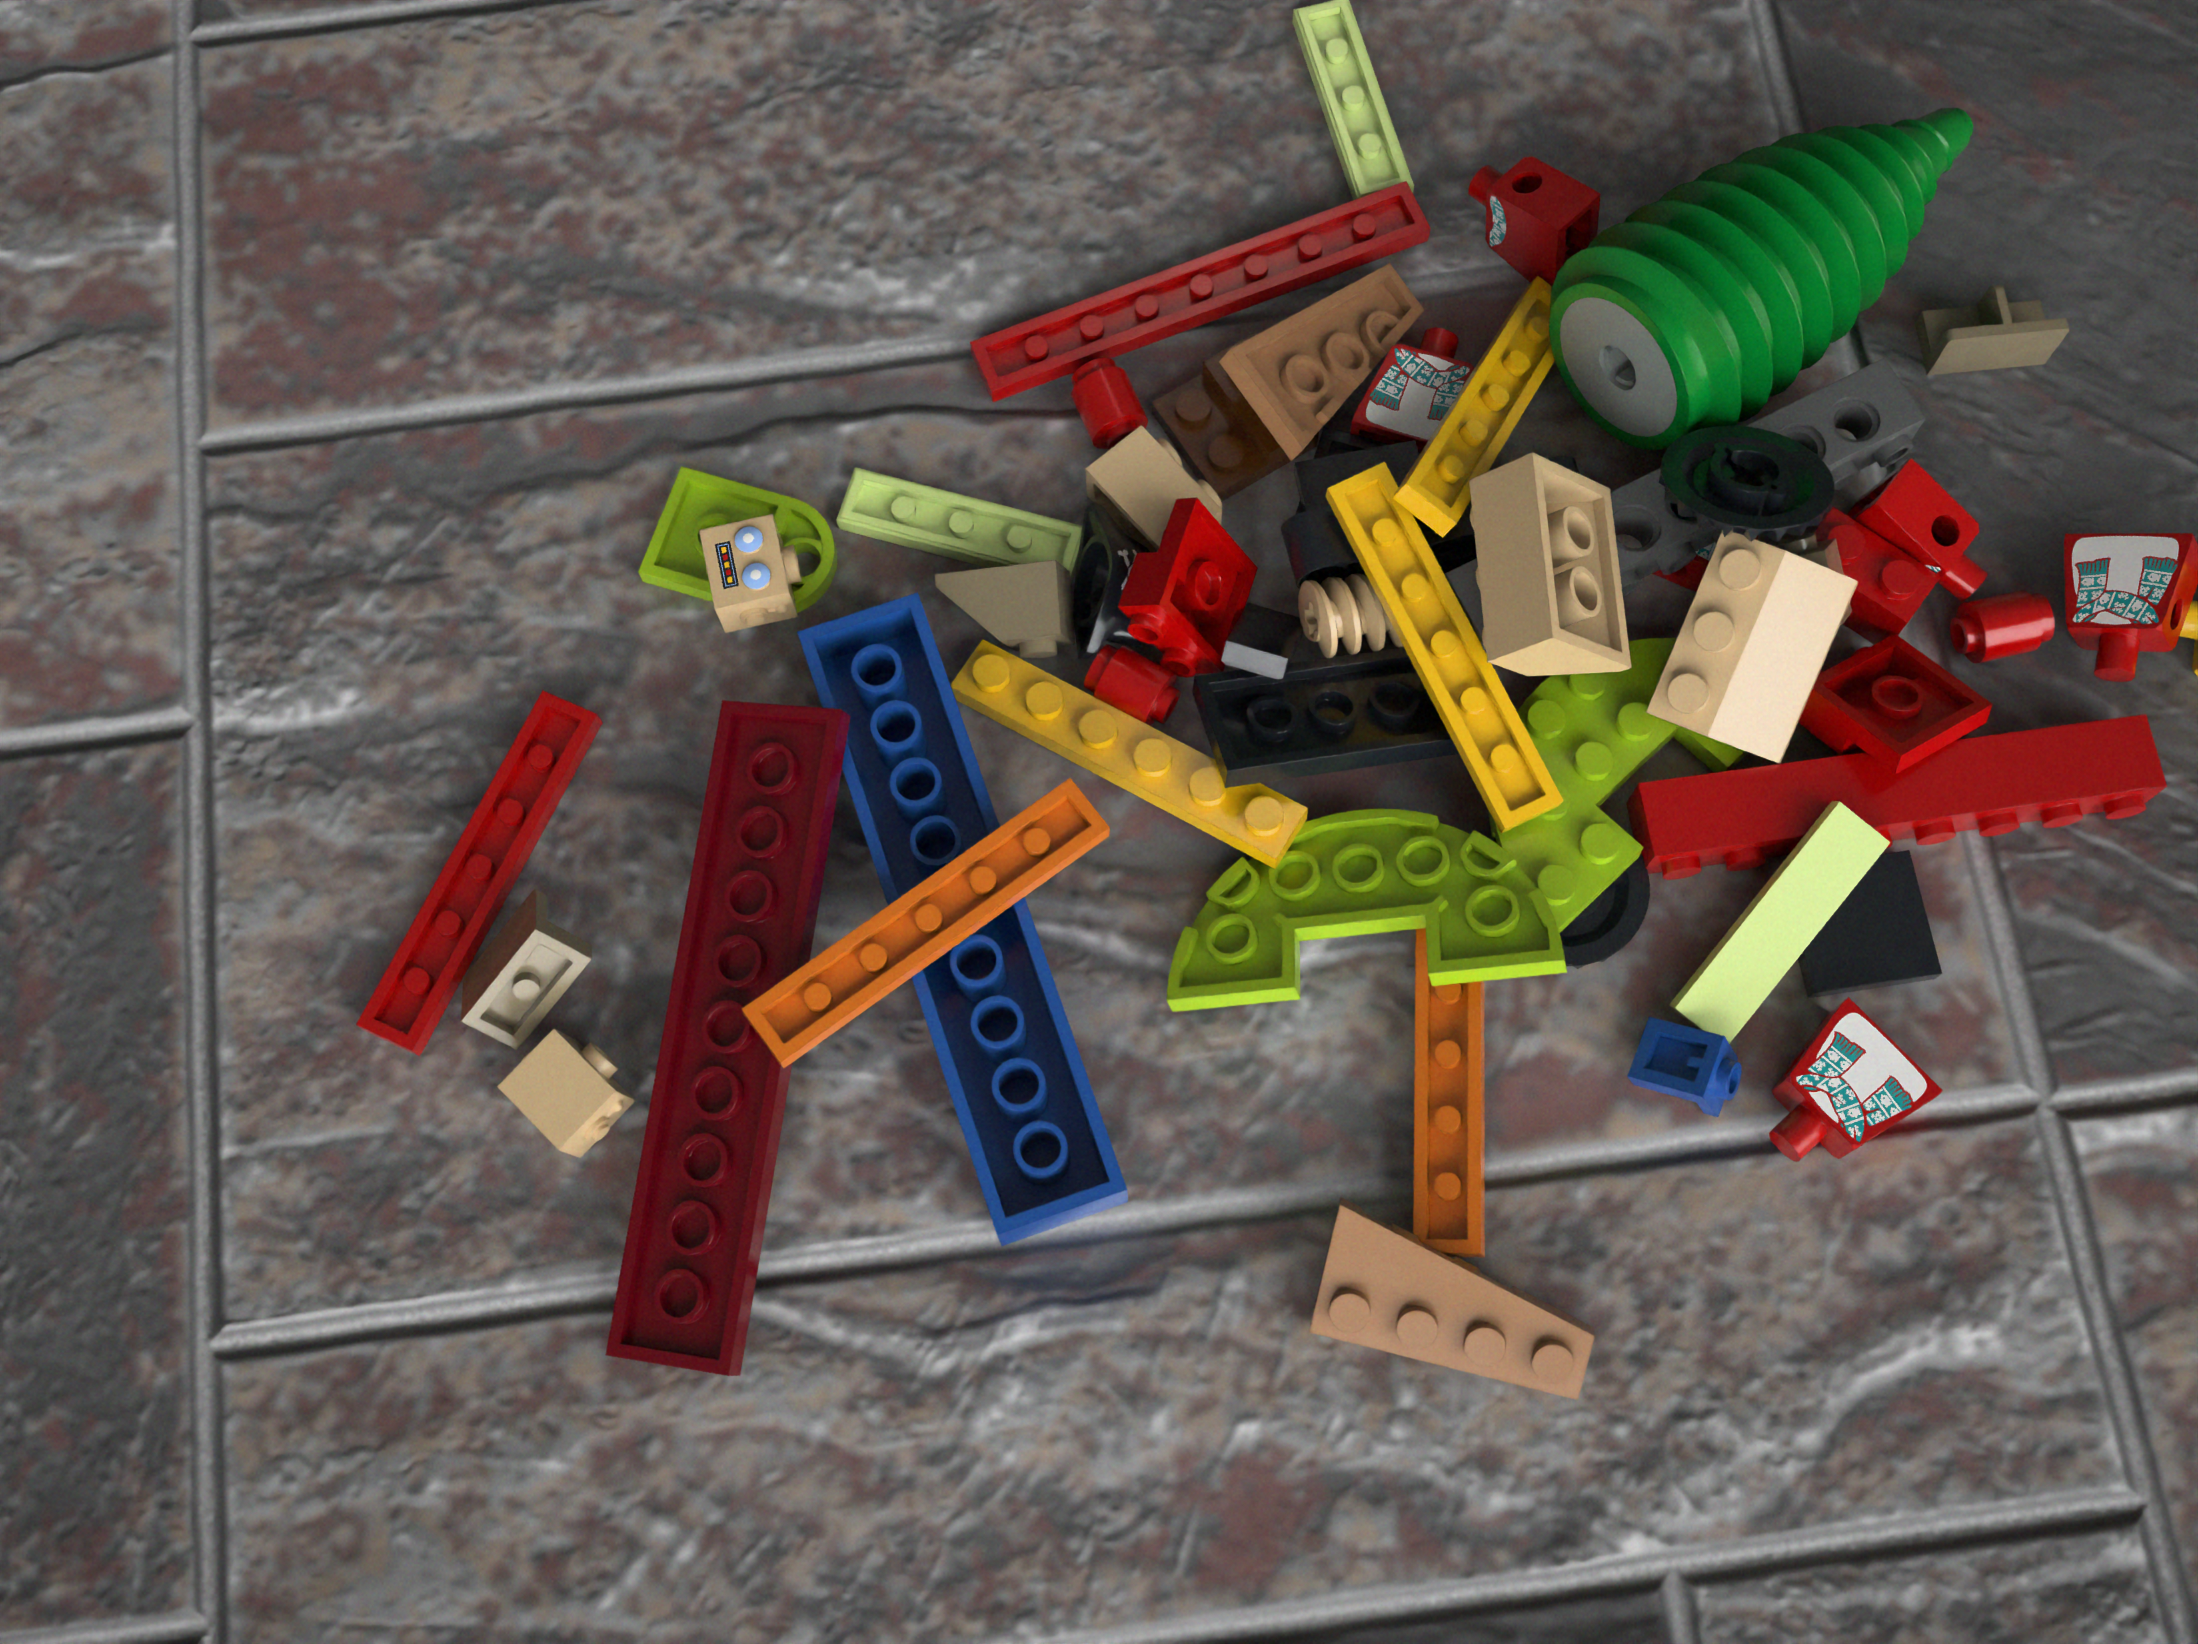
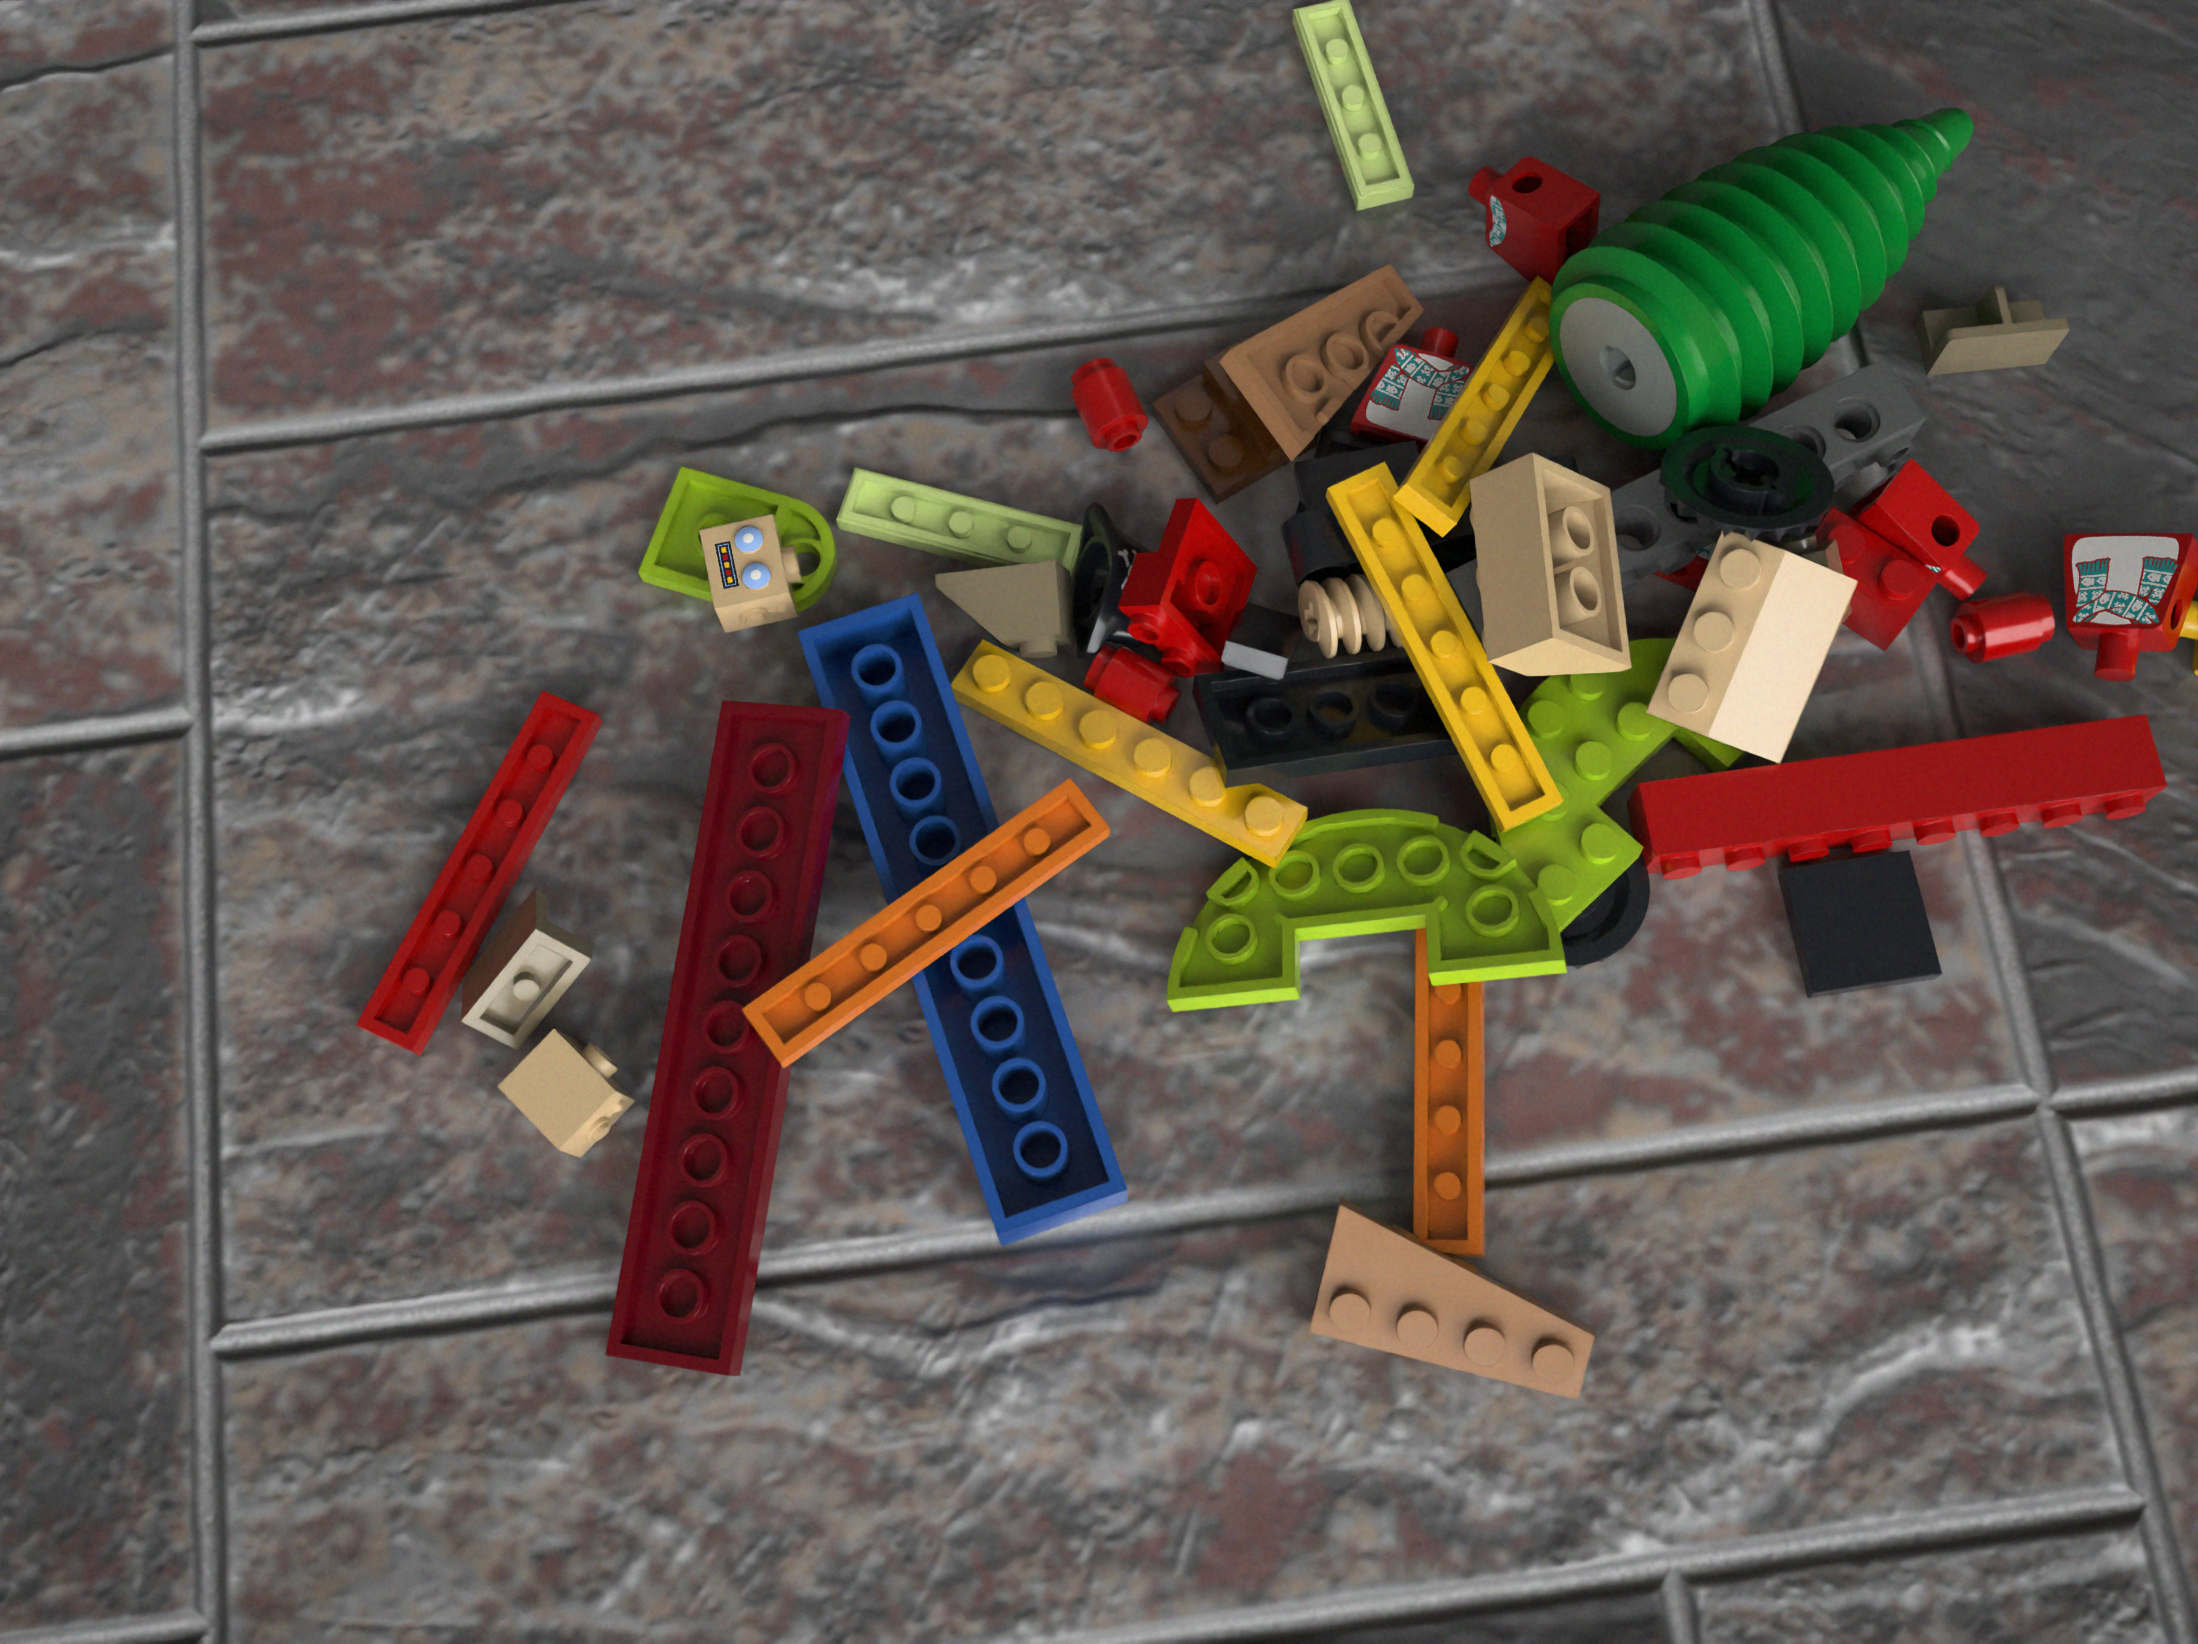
(1140, 485): tan brick -> none
(1200, 291): red plate -> none
(1686, 1064): blue bracket -> none
(1780, 922): yellowish green tile -> none
(1846, 1086): torso -> none
(1892, 705): red plate -> none

